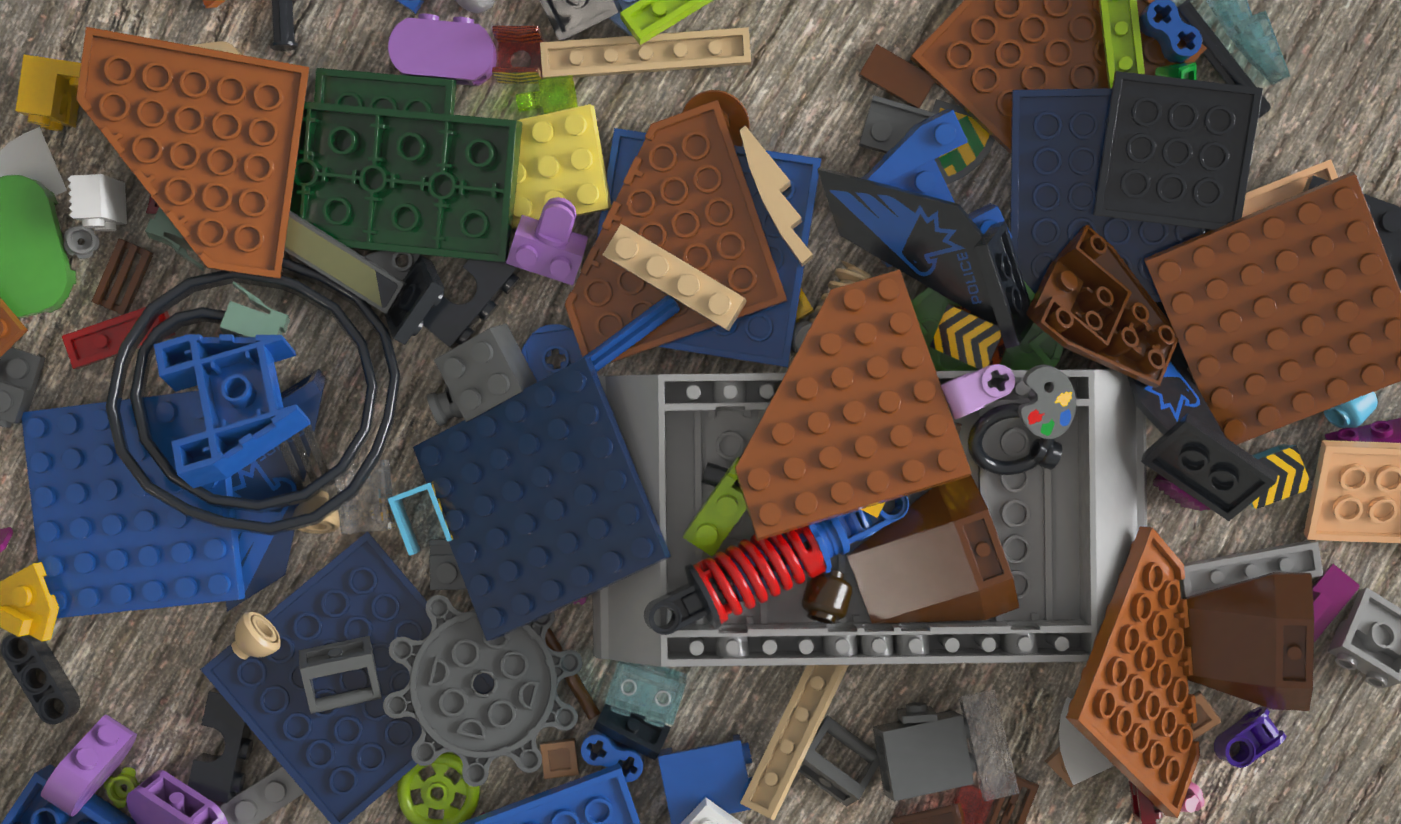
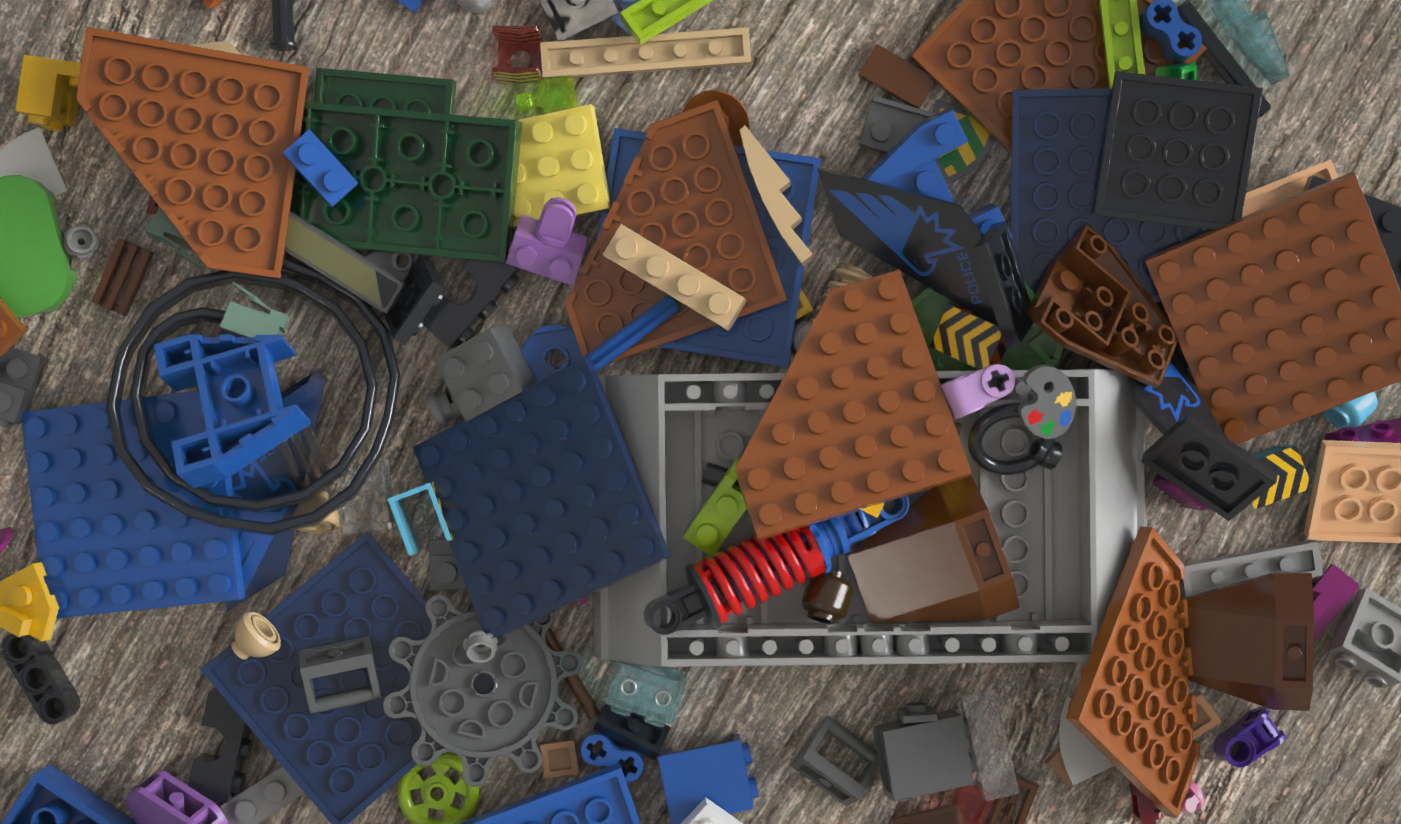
(88, 765): medium lavender brick -> none
(98, 201): white brick -> none
(103, 339): red plate -> none
(114, 786): lime plate -> none
(320, 168): none -> blue plate
(443, 49): medium lavender brick -> none
(480, 646): none -> light grey plate
(792, 738): tan plate -> none

